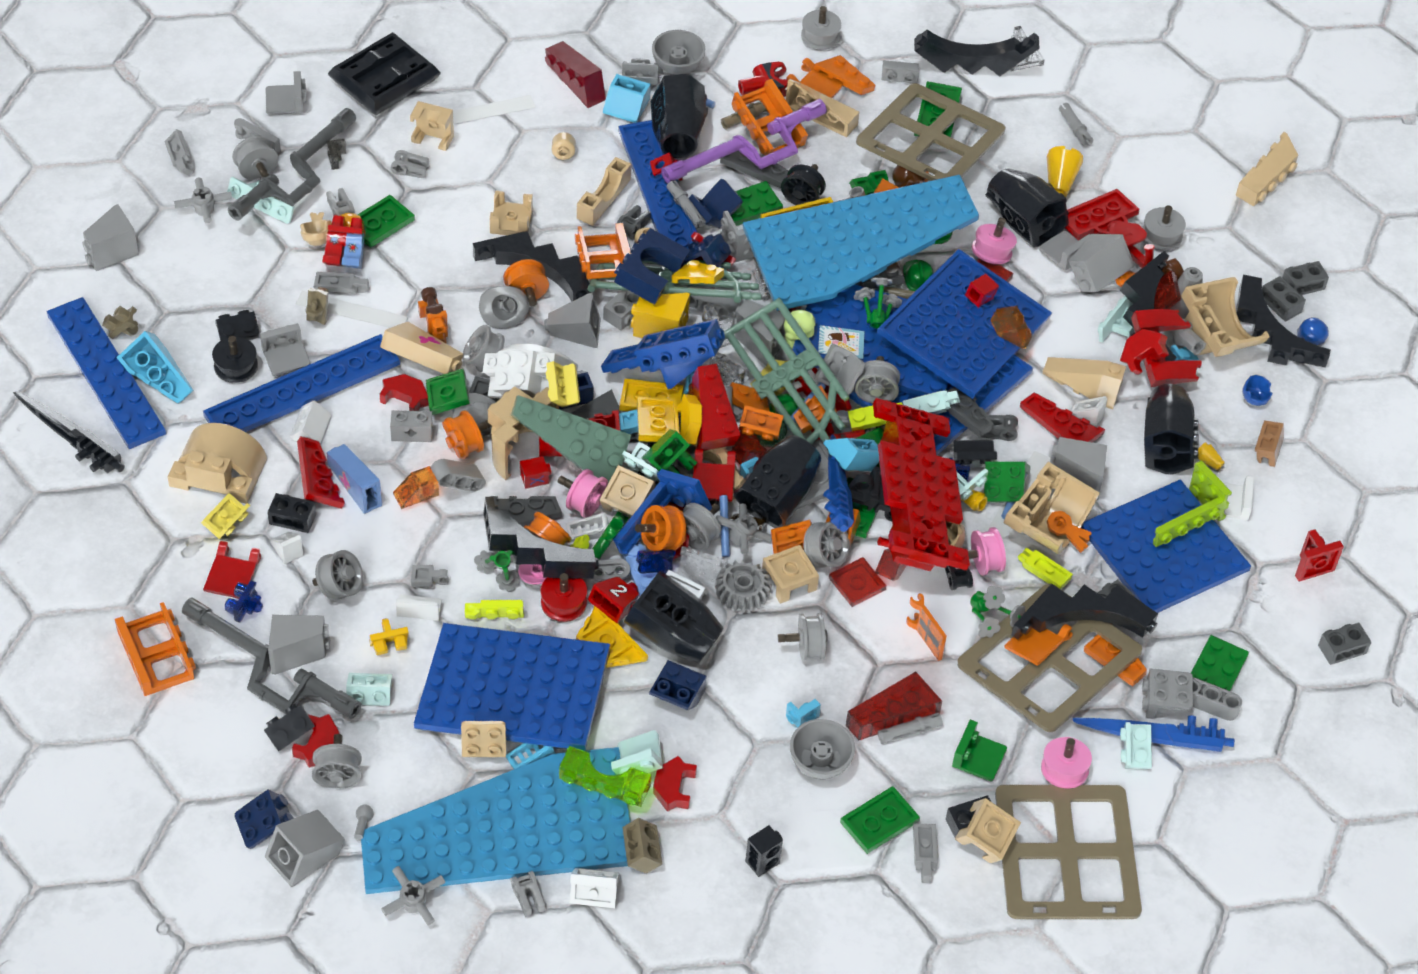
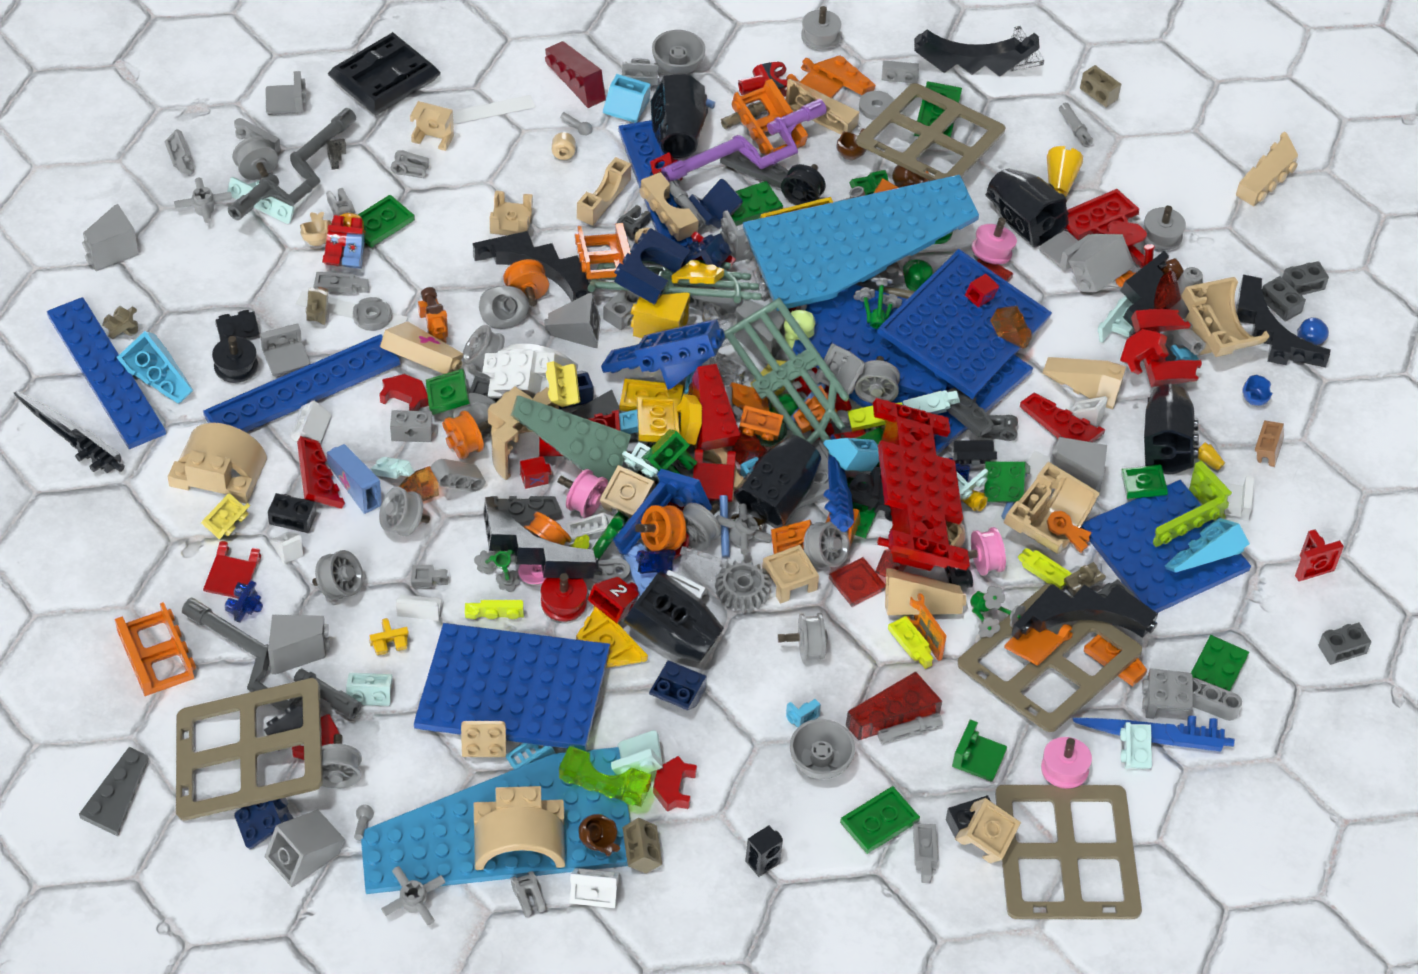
(111, 800): none -> dark grey wing
(249, 749): none -> dark tan window
(372, 322): none -> light grey tile
(392, 468): none -> light aqua hinge
(402, 511): none -> light grey wheel
(519, 823): none -> tan piece
(583, 128): none -> light grey bar
(599, 834): none -> reddish brown hat
(678, 221): none -> tan arch
(846, 338): sticker -> none
(847, 146): none -> reddish brown hat
(874, 98): none -> light grey tile
(911, 641): none -> neon yellow hinge
(938, 595): none -> tan slope
(1086, 575): none -> dark tan hips
(1100, 86): none -> dark tan brick
(1144, 481): none -> green tile
(1216, 542): none -> medium azure wedge

